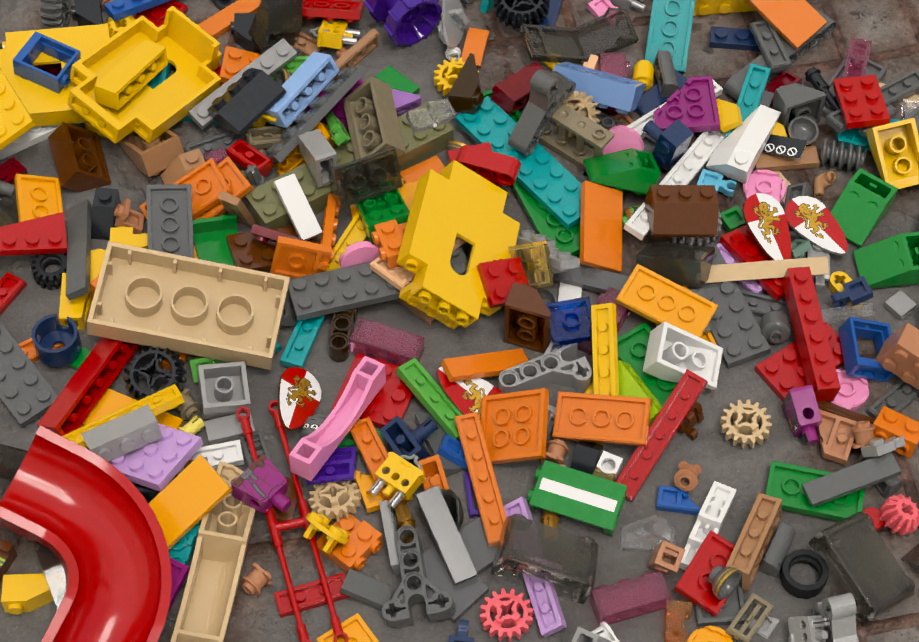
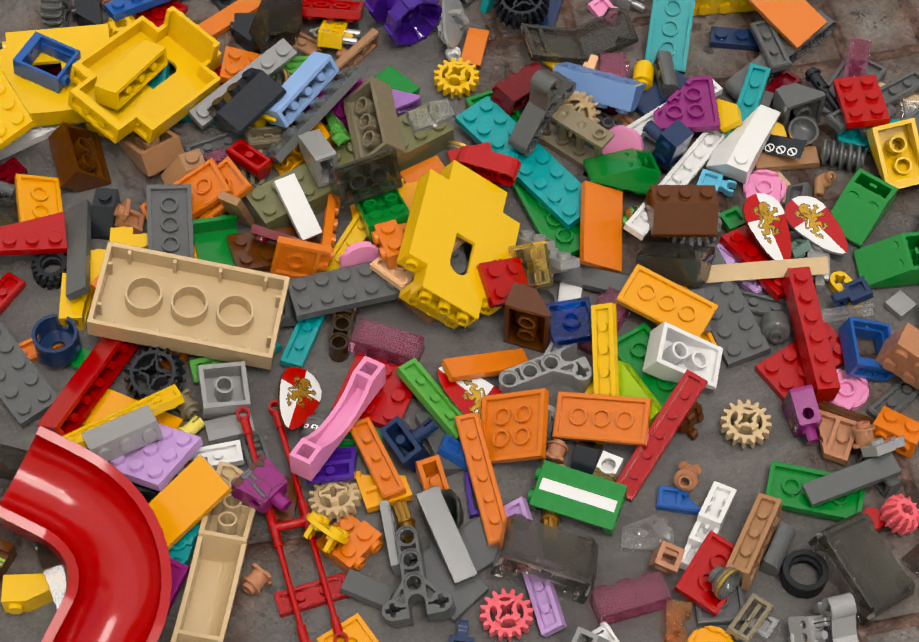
(254, 176): dark grey axle -> none
(399, 477): yellow piece -> none
(466, 91): dark brown slope -> none

